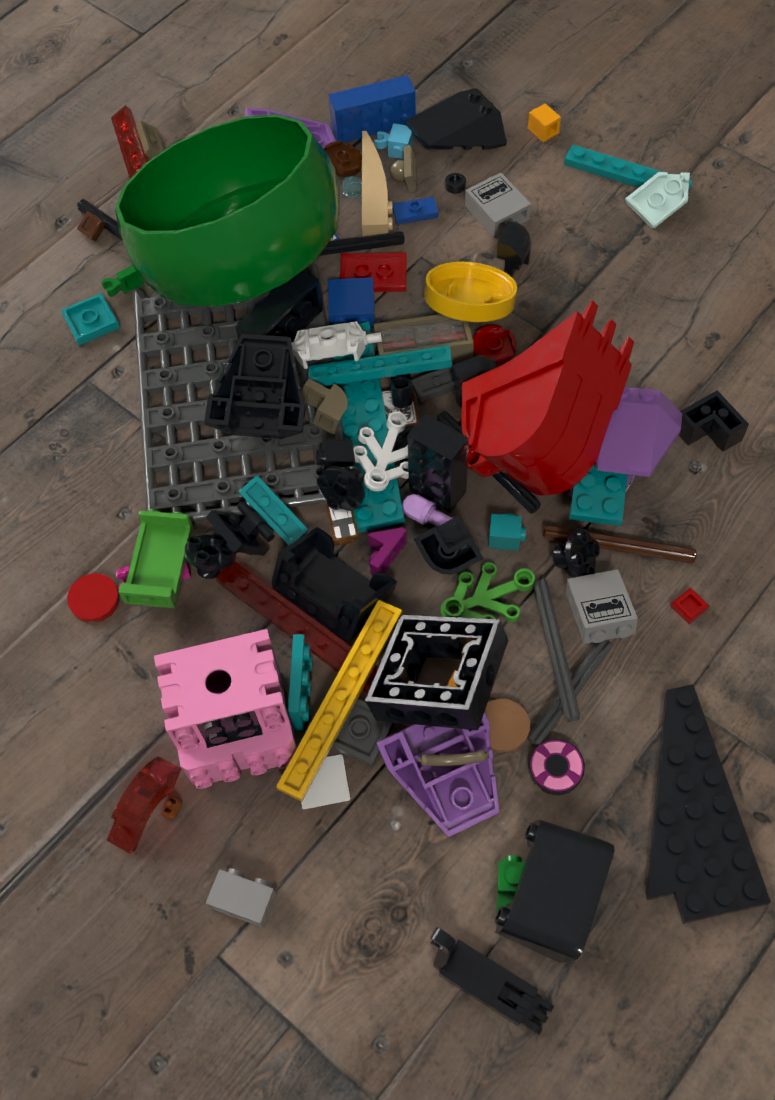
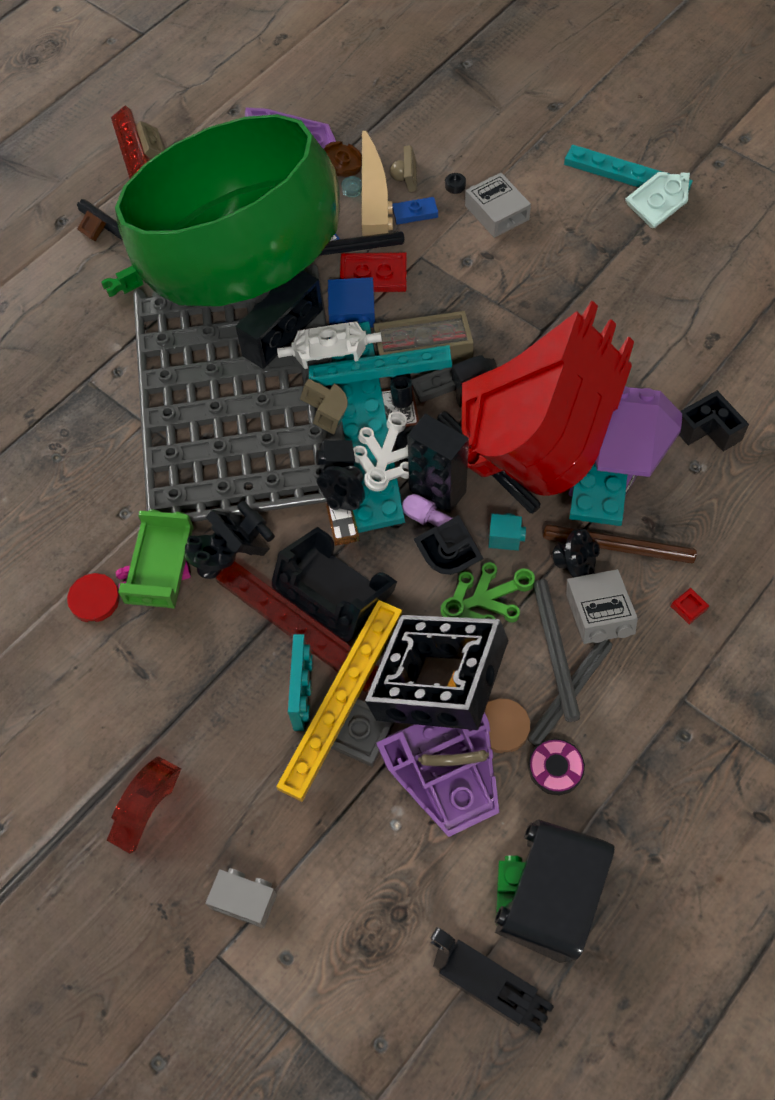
(90, 319): teal tile -> none
(171, 807): dark orange rock -> none
(226, 708): bright pink piece -> none
(258, 390): black wedge -> none
(273, 510): teal plate -> none
(329, 784): white sticker -> none
(371, 108): blue brick -> none
(387, 547): magenta slope -> none
(398, 137): medium azure brick -> none
(460, 120): black wedge -> none
(470, 291): yellow piece -> none
(494, 343): red tile -> none
(514, 247): black brick -> none
(544, 122): light orange brick -> none
(696, 830): black wing -> none

